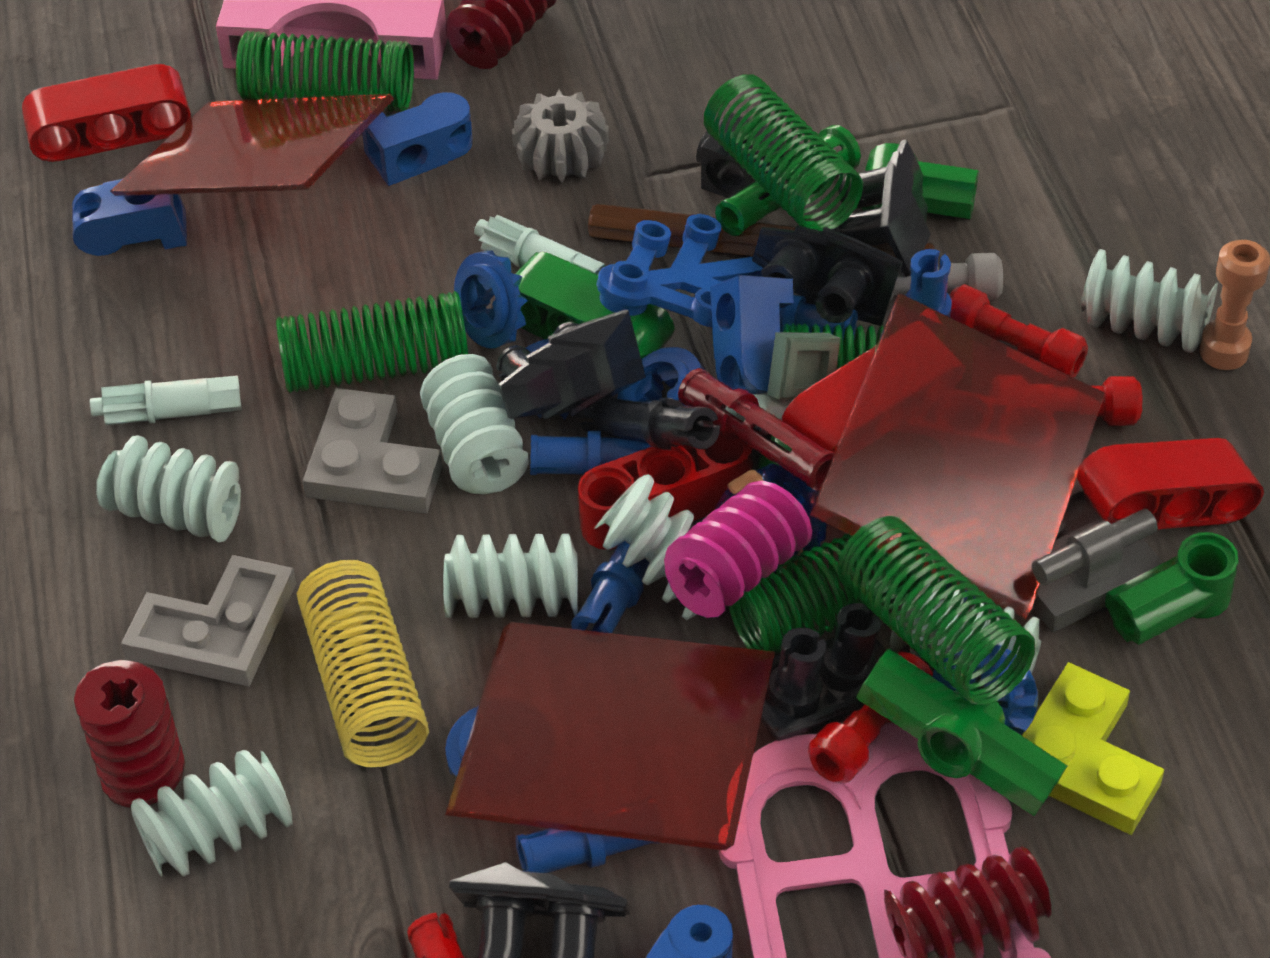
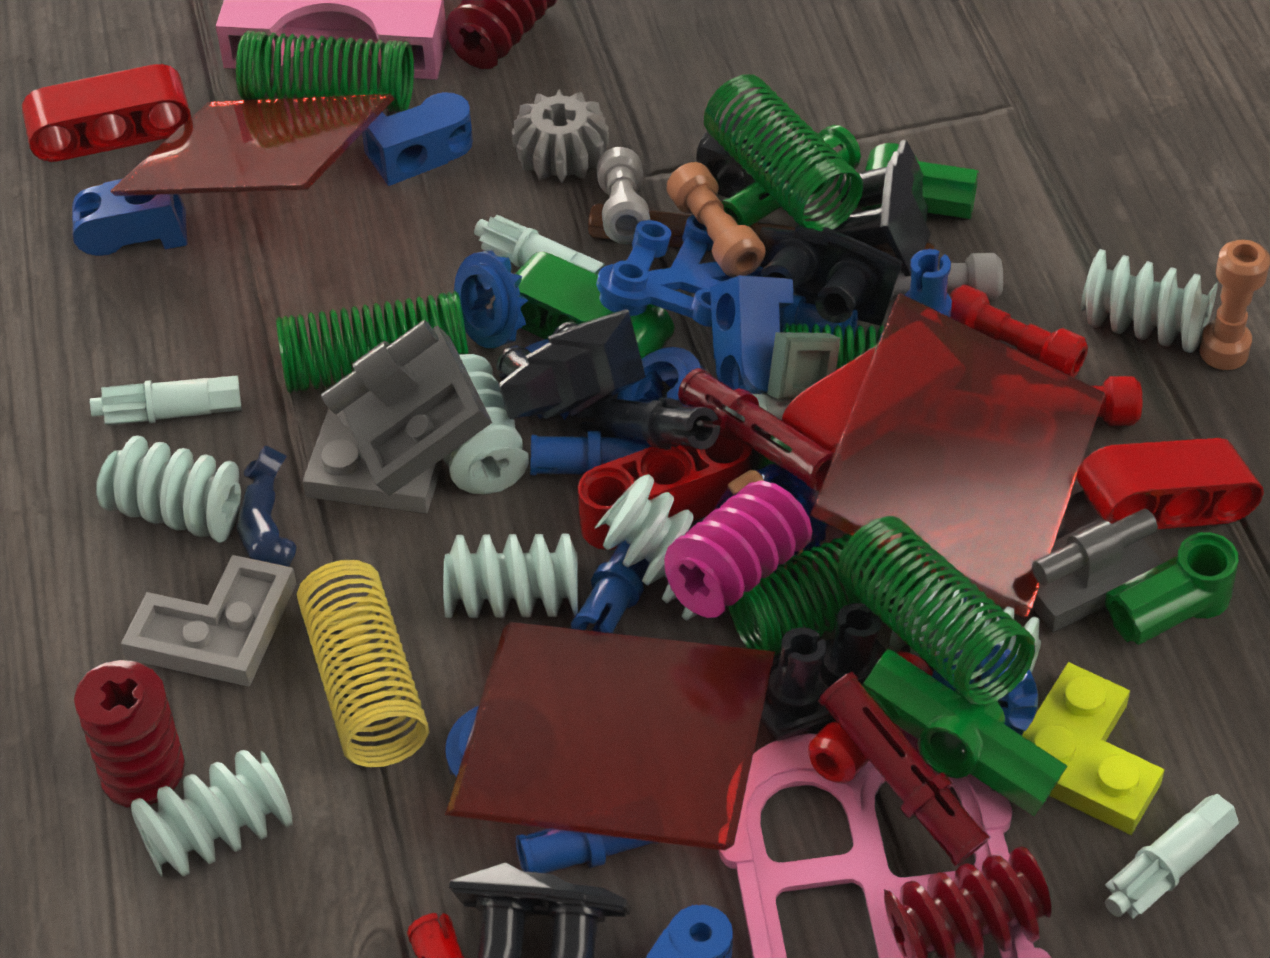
(255, 522): none -> dark blue arm
(408, 405): none -> dark grey plate
(621, 177): none -> light grey piece
(735, 246): none -> nougat piece
(904, 769): none -> dark red pin
(1170, 857): none -> light aqua piece

